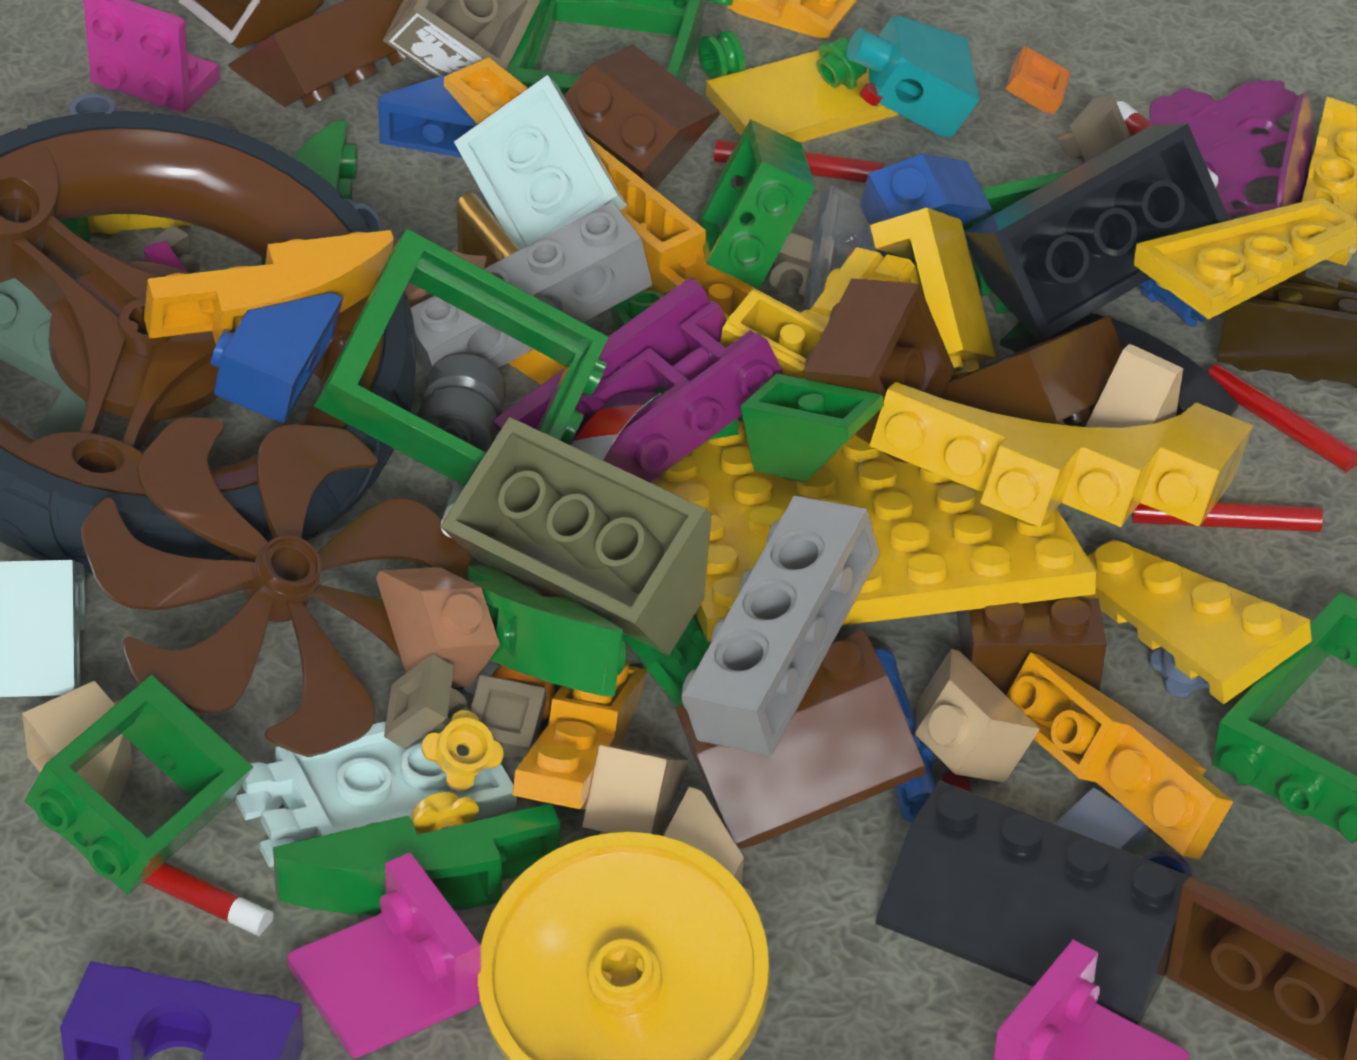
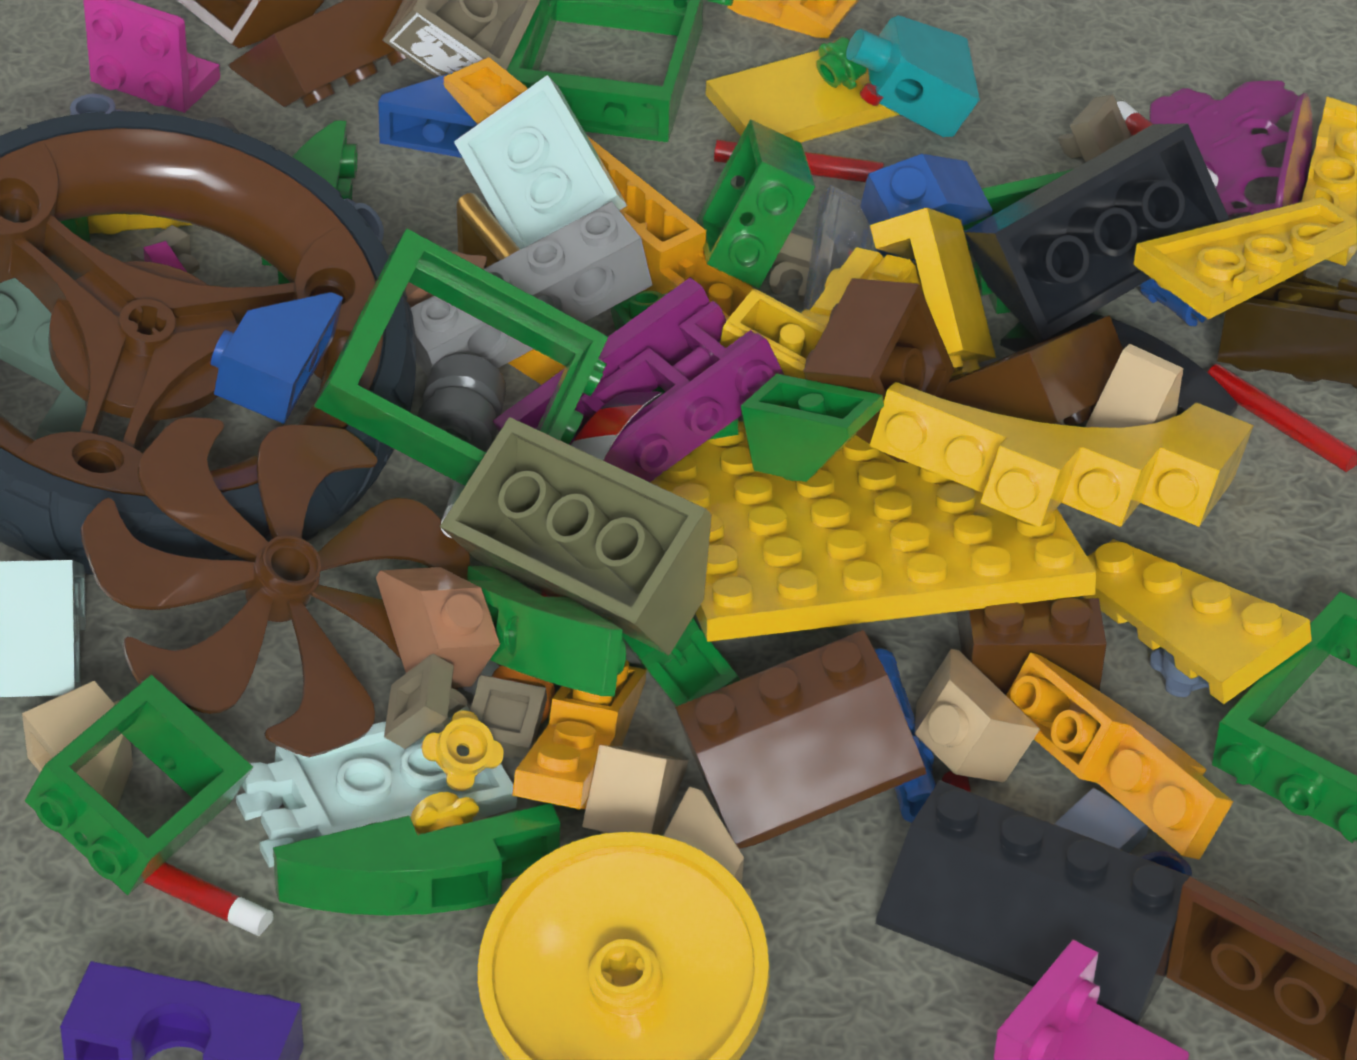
(291, 272): light orange slope -> none
(394, 968): dark pink bracket -> none
(639, 112): reddish brown slope -> none
(721, 55): green bush -> none
(780, 625): light grey brick -> none
(1038, 80): orange tile -> none
(1243, 516): red bar -> none

